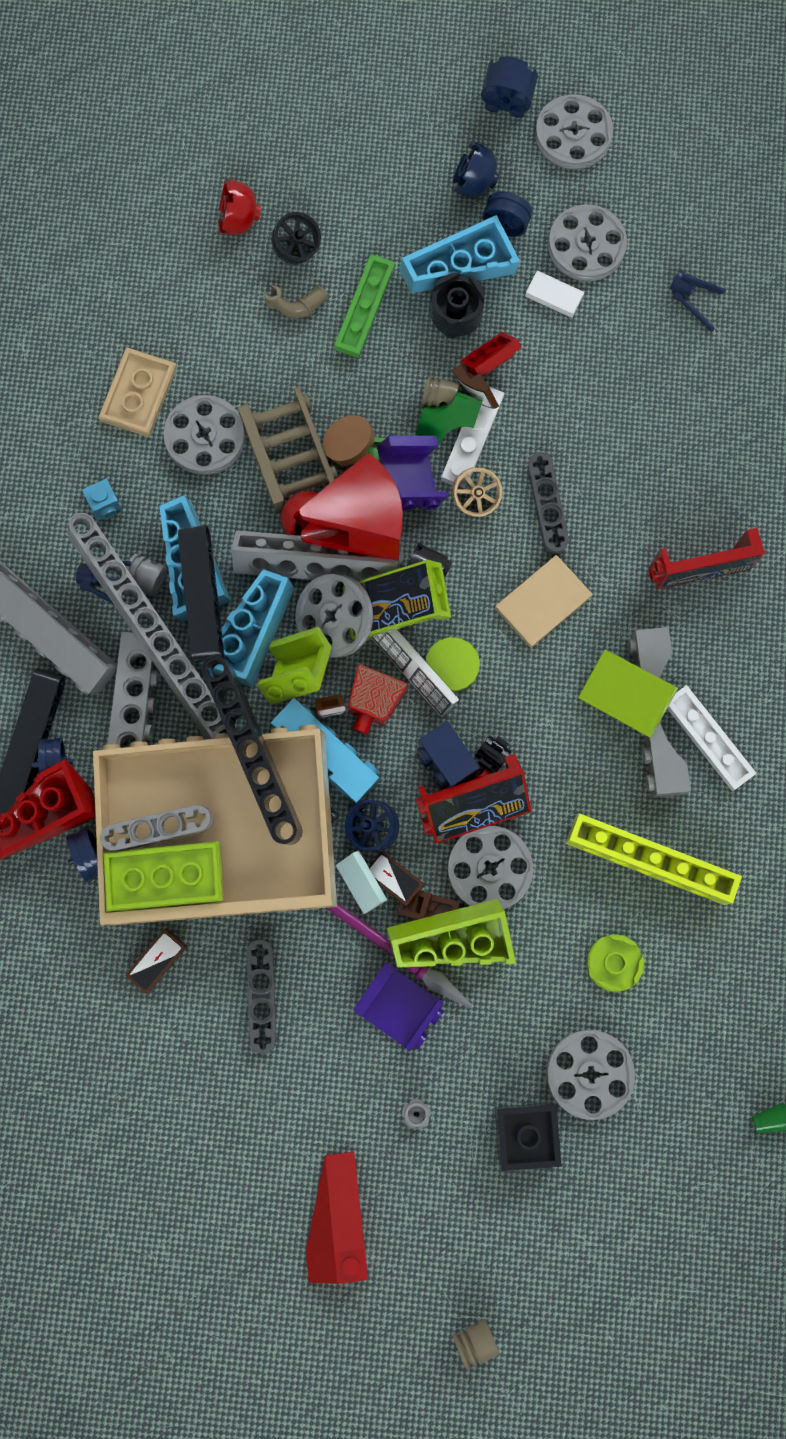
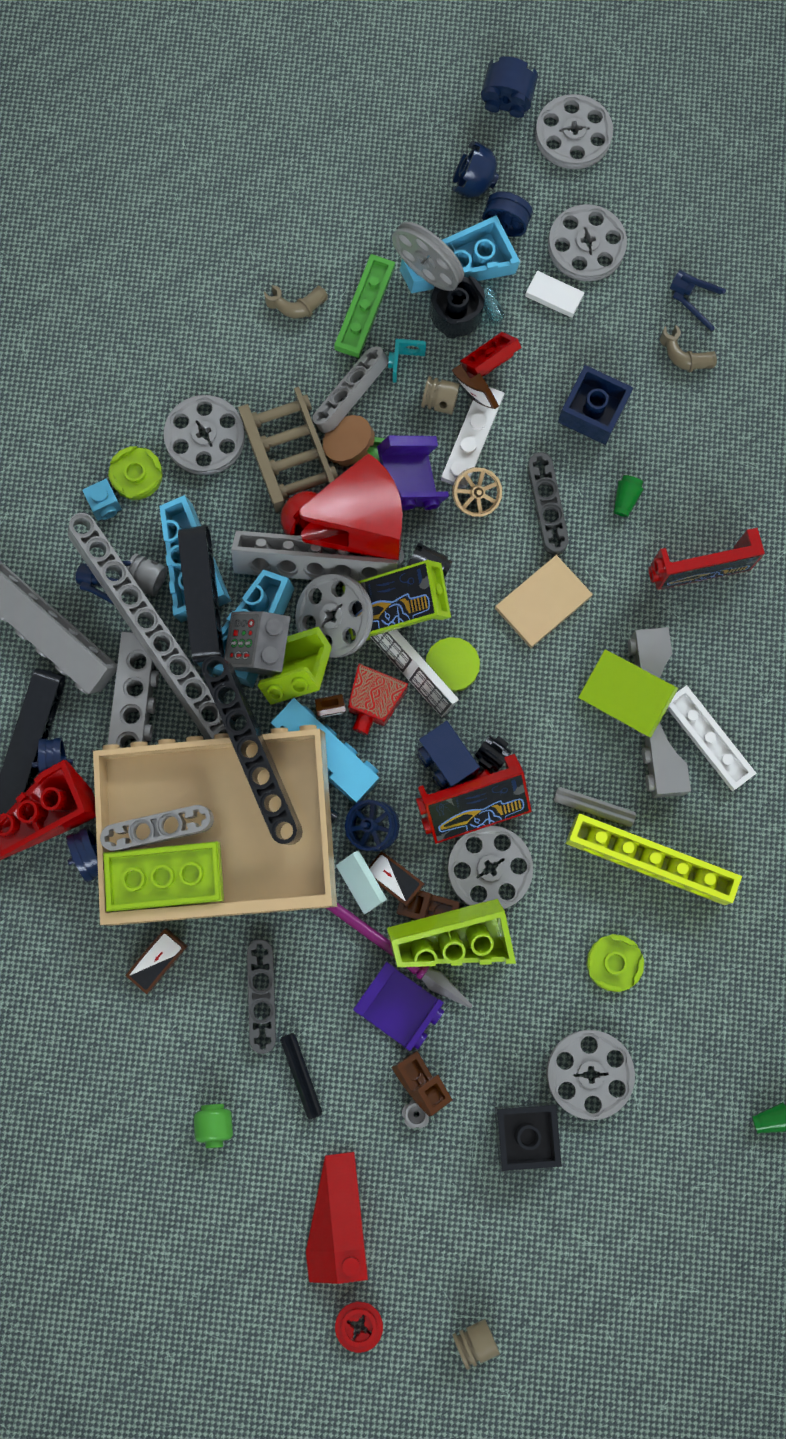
(135, 473): none -> lime tile
(137, 392): tan tile -> none
(213, 1125): none -> bright green head
(237, 208): red cylinder -> none
(257, 642): none -> flat silver slope
(296, 238): black wheel -> none
(301, 1076): none -> black axle
(331, 410): none -> light grey beam
(345, 1331): none -> red gear
(400, 348): none -> teal bracket
(416, 244): none -> light grey wedge
(424, 1088): none -> reddish brown slope
(458, 413): green tile -> none
(492, 305): none -> clear light blue pin
(595, 404): none -> dark blue brick
(595, 807): none -> light grey axle
(627, 494): none -> green cone
(686, 360): none -> dark tan piece

